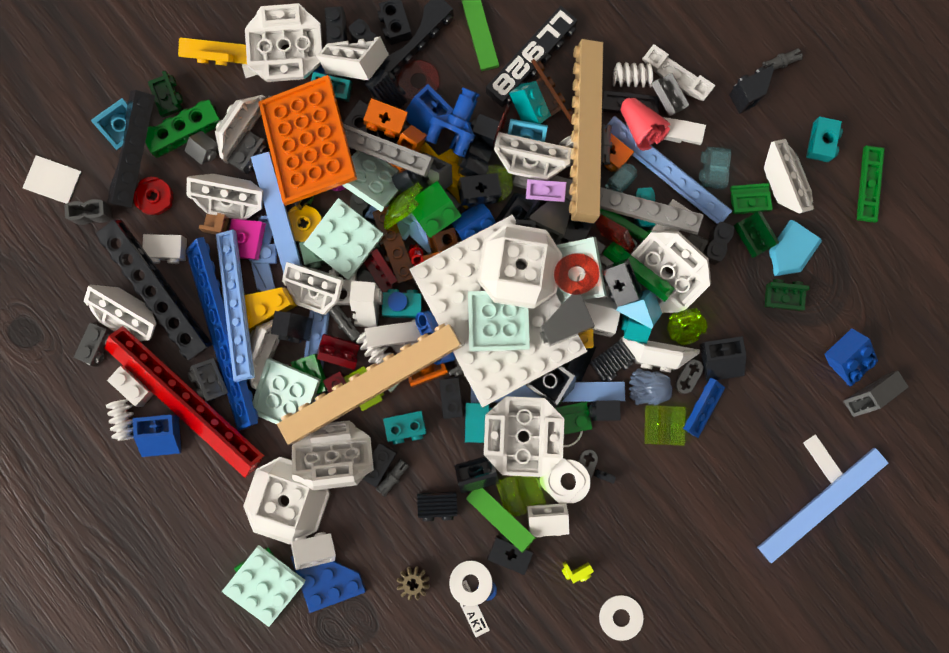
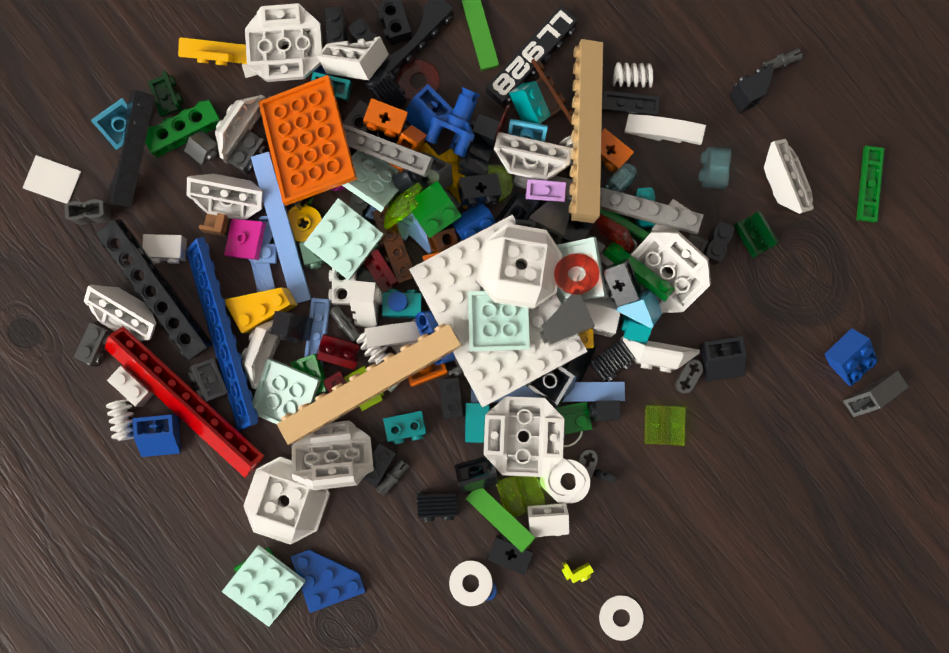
(143, 192): red plate -> none
(235, 306): light blue tile -> none
(312, 287): white wedge -> none
(313, 550): white brick -> none
(407, 586): dark tan gear -> none
(416, 254): red axle -> none
(474, 616): white sticker -> none
(606, 144): dark grey pin -> none
(644, 123): coral cone -> none
(650, 387): sand blue hair -> none
(670, 94): bracket -> none
(672, 175): light blue tile -> none
(683, 318): clear neon green plate -> none
(689, 83): white slope -> none
(704, 407): blue plate -> none
(751, 198): green plate -> none
(786, 295): dark green bracket -> none
(794, 249): medium azure tile -> none
(817, 147): teal brick -> none
(822, 505): light blue tile -> none
(823, 458): white sticker -> none

